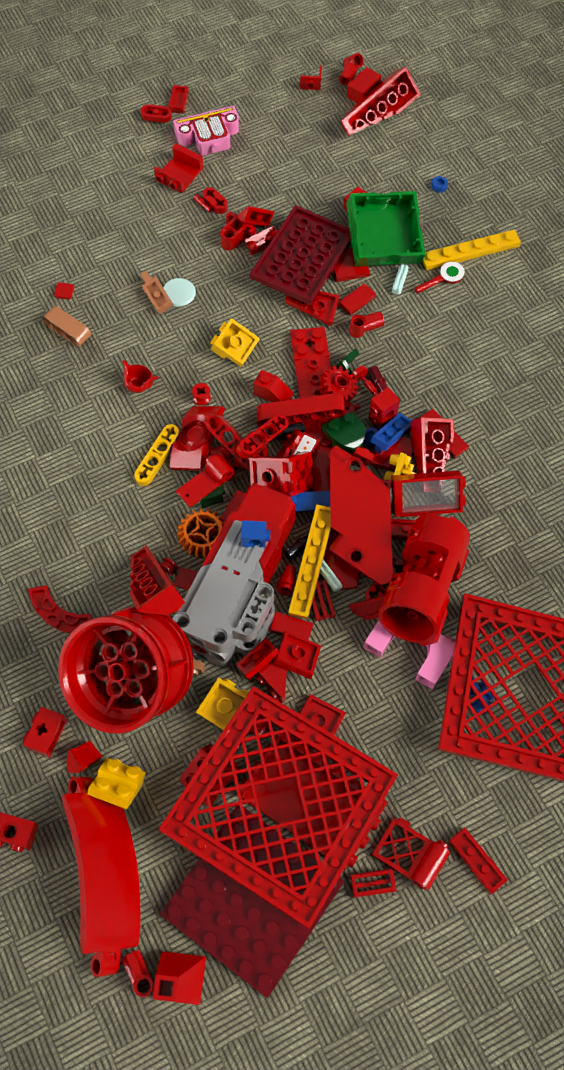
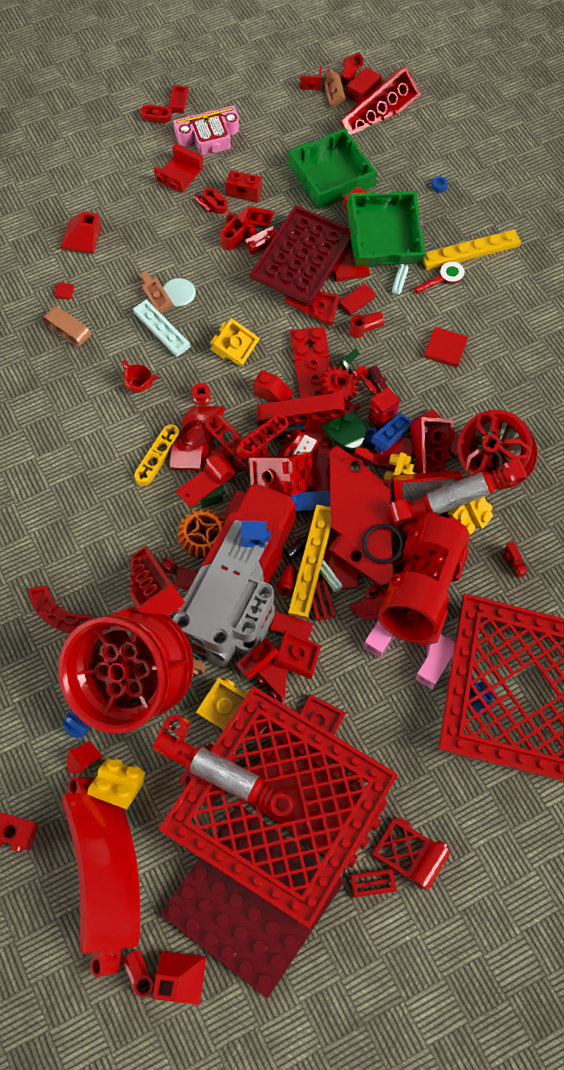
(44, 743): red brick -> none
(74, 726): none -> blue piece
(82, 233): none -> red slope
(161, 328): none -> light aqua plate
(216, 771): none -> piece
(243, 186): none -> red brick
(331, 168): none -> green tile
(334, 88): none -> nougat hinge
(380, 560): none -> black tyre
(446, 347): none -> red tile
(457, 493): none -> piece
(473, 514): none -> yellow plate
(477, 860): red tile -> none
(494, 447): none -> red wheel
(513, 556): none -> red plate

